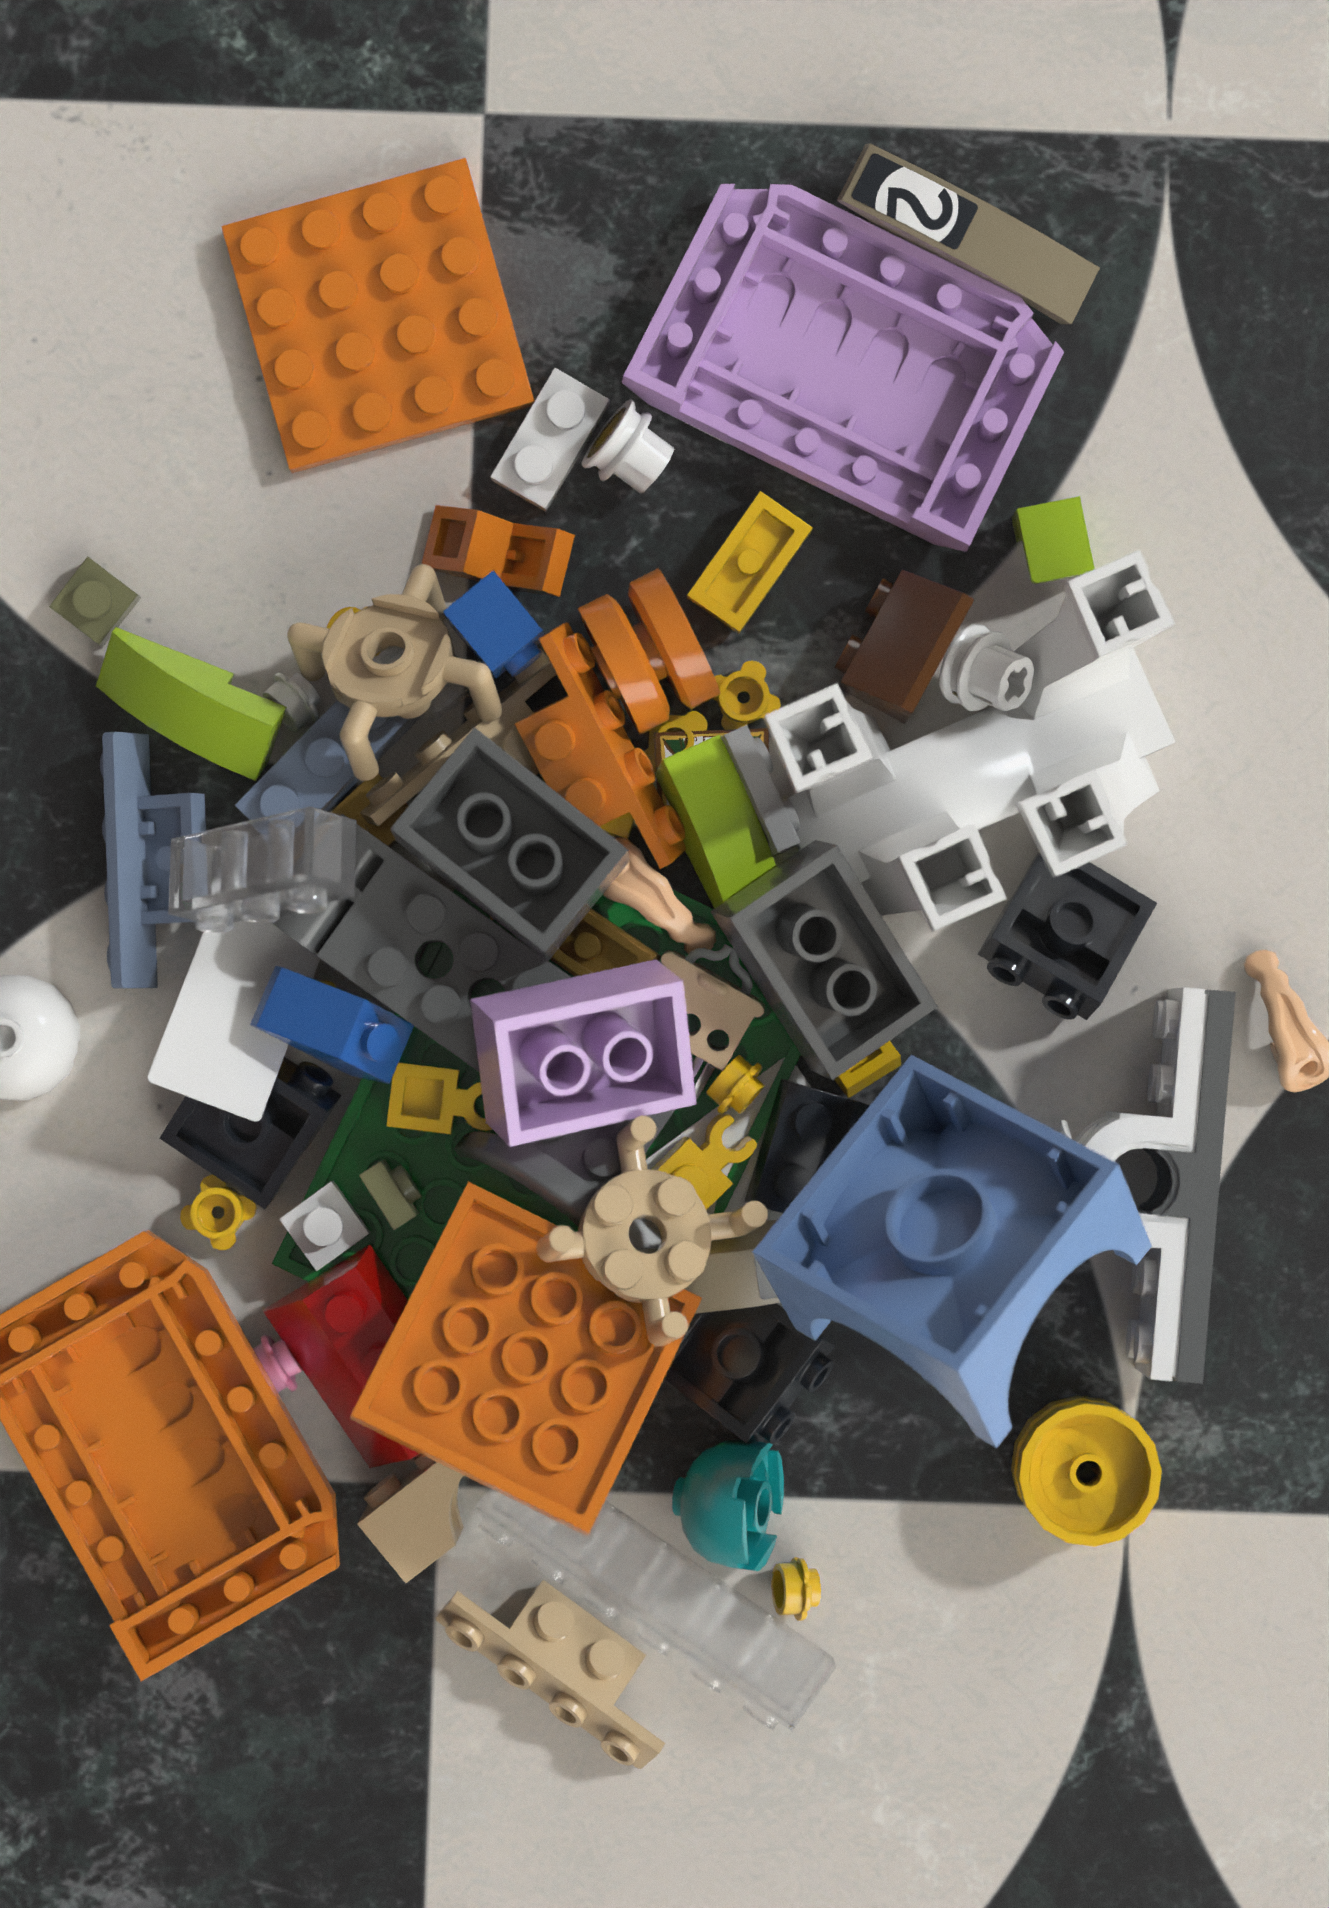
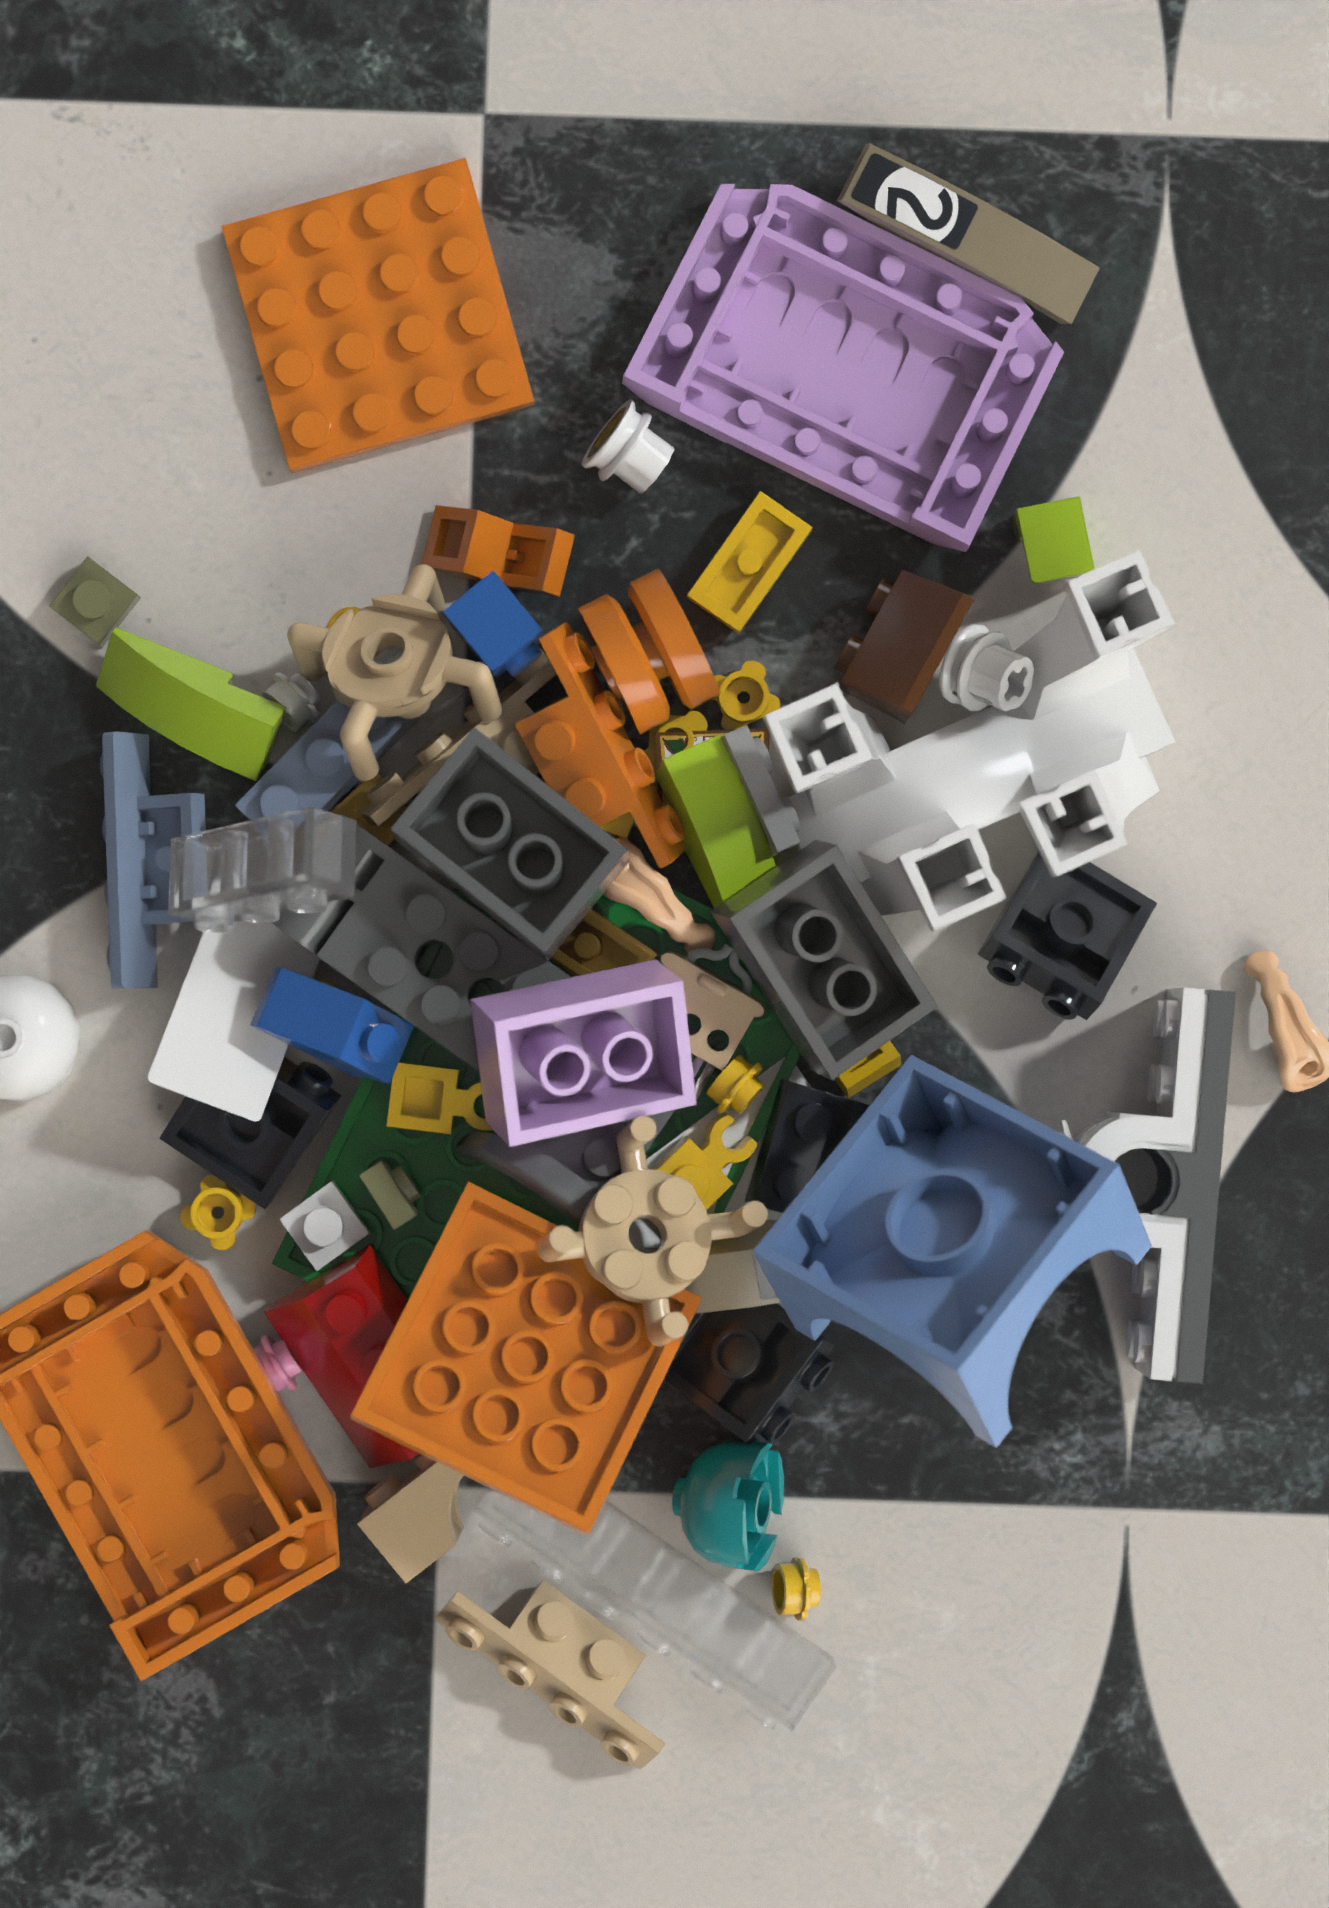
(550, 439): white plate -> none
(1124, 1480): yellow wheel -> none

